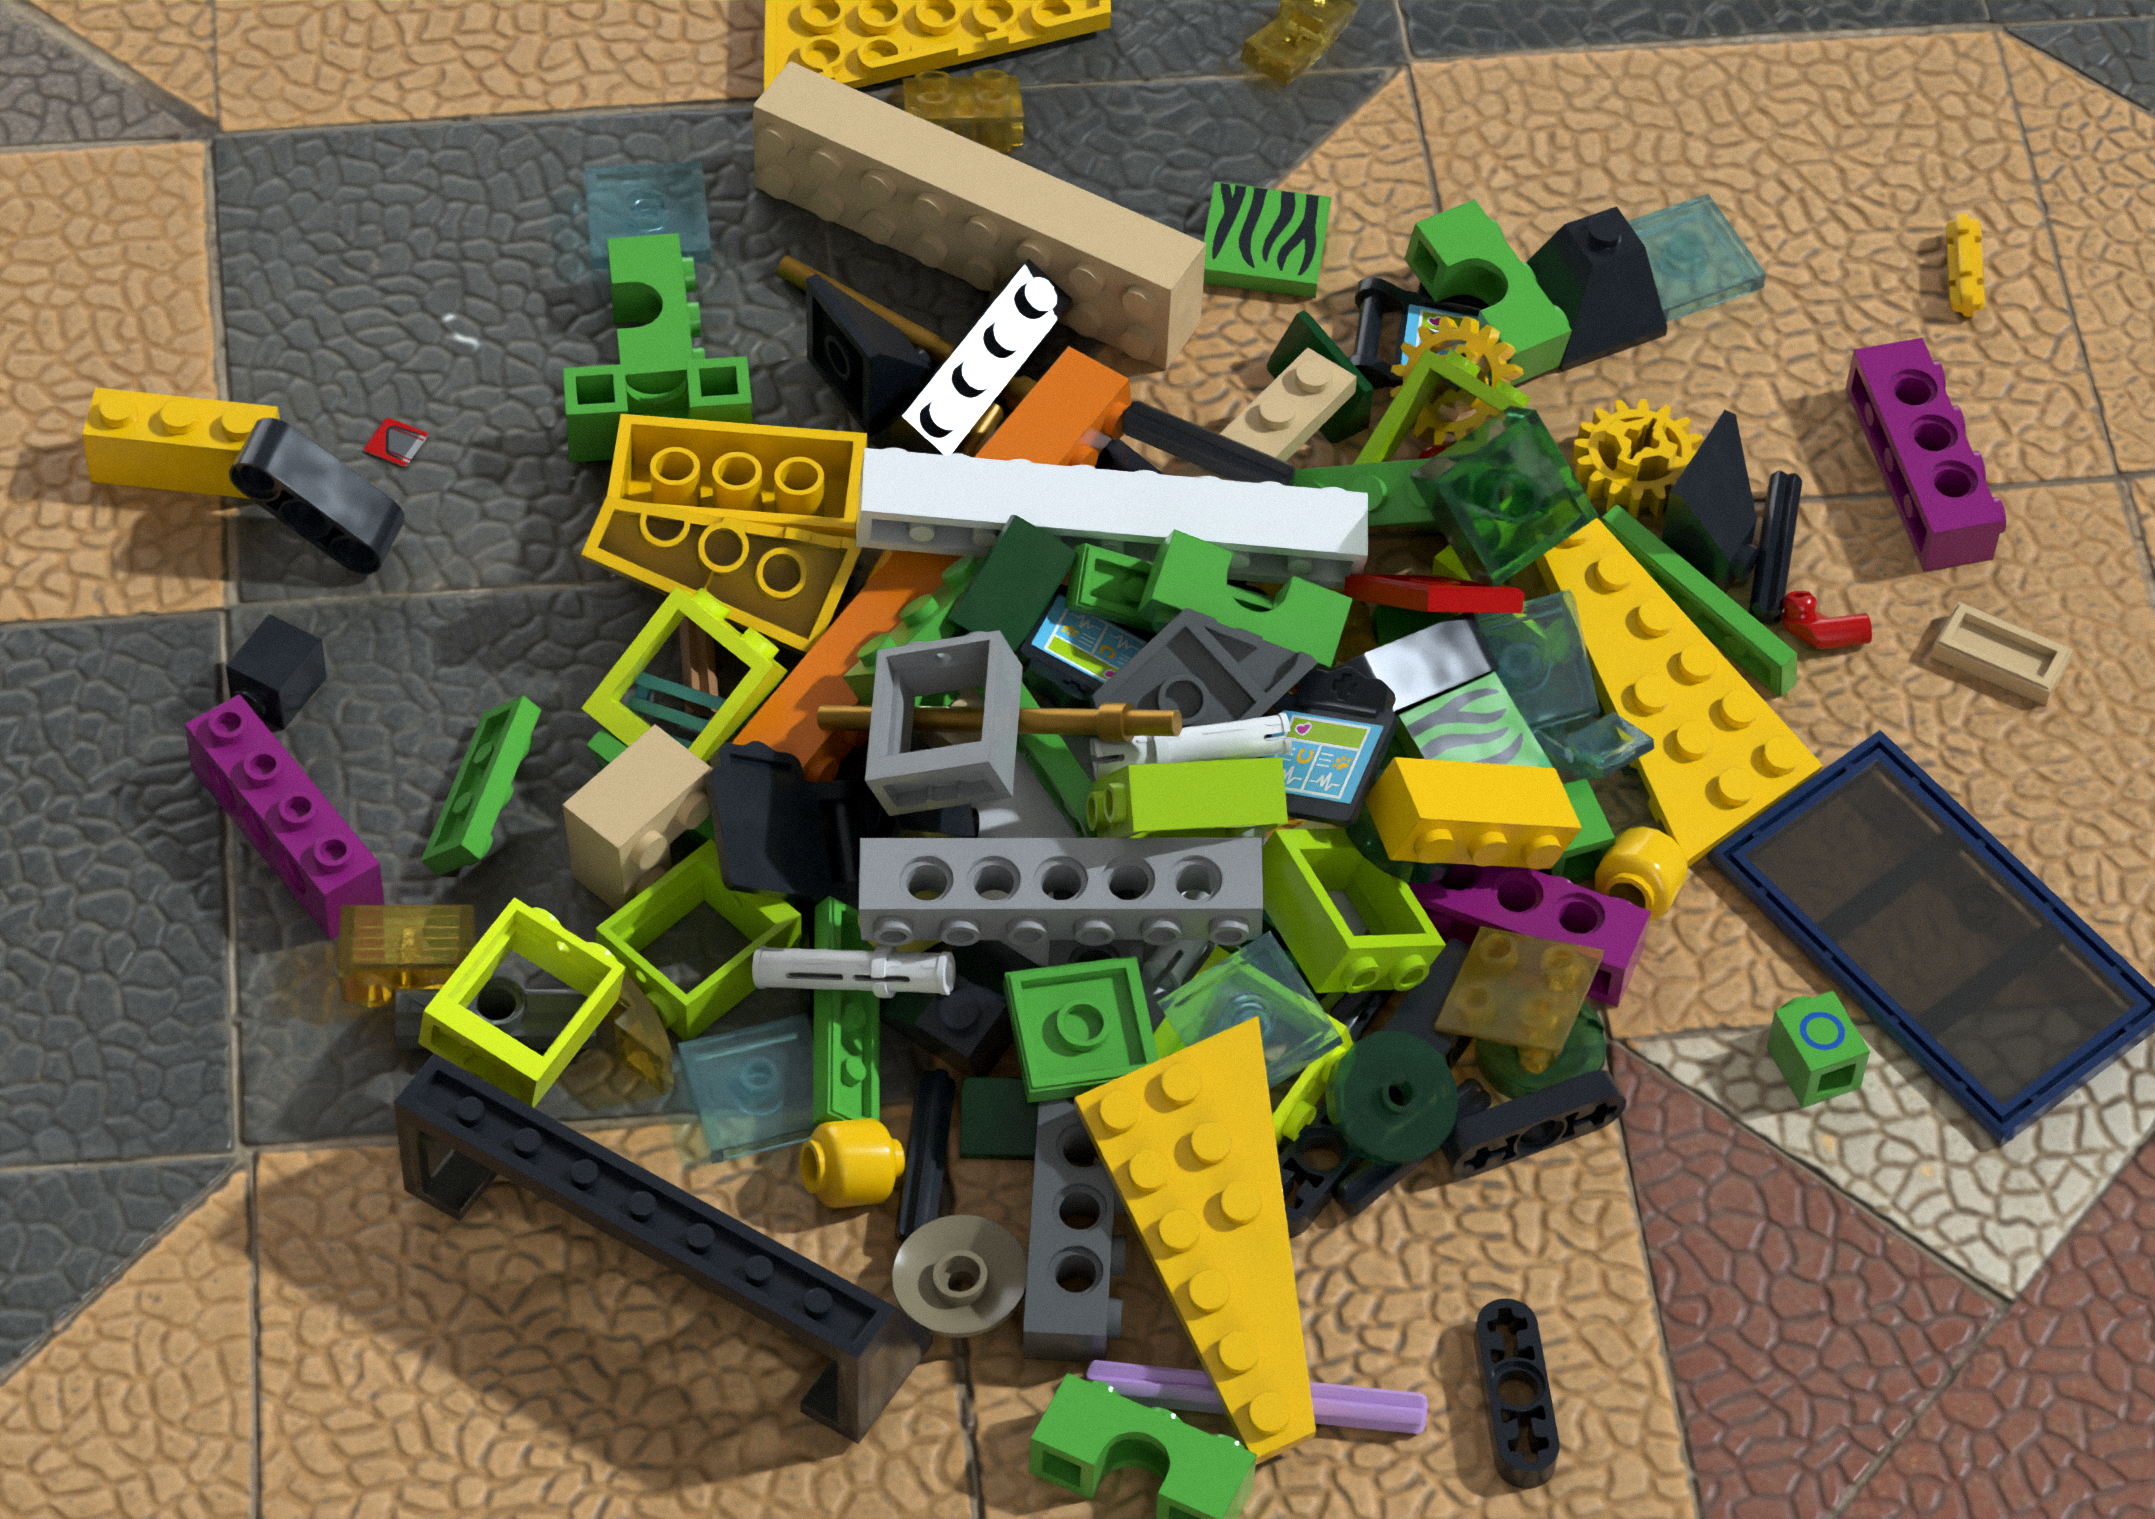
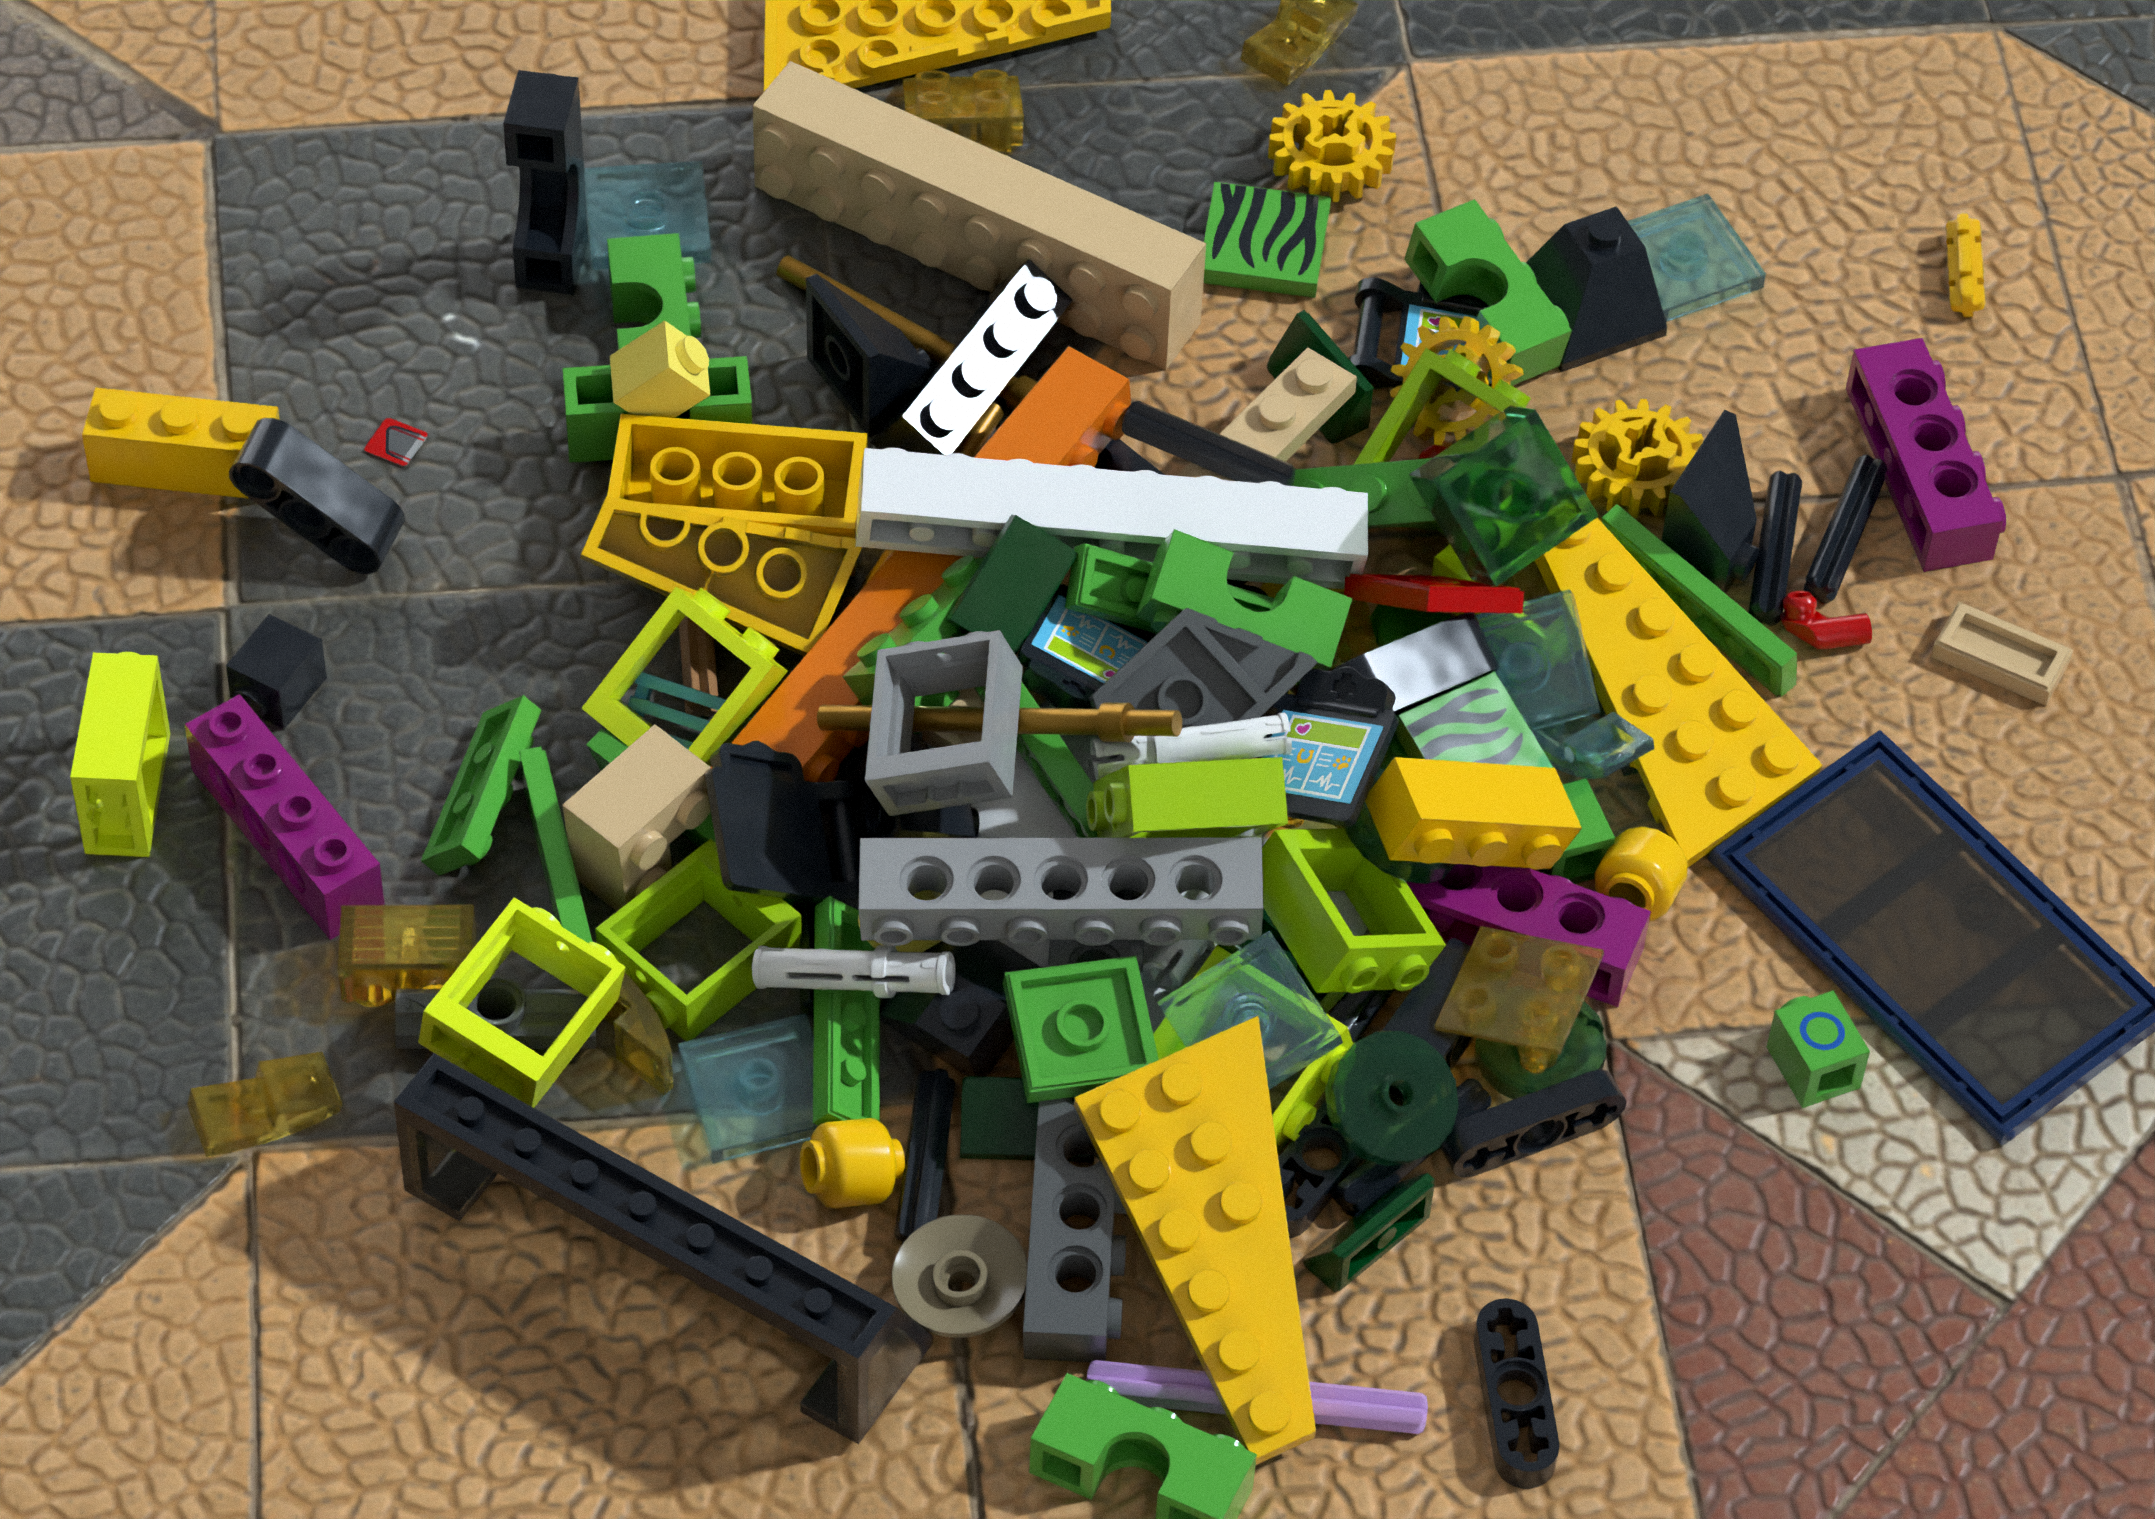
(120, 754): none -> neon yellow window
(276, 1103): none -> clear yellow slope
(547, 146): none -> black arch
(553, 843): none -> bright green tile
(660, 373): none -> light yellow brick
(1331, 145): none -> yellow gear
(1372, 1232): none -> dark green slope
(1845, 528): none -> black axle

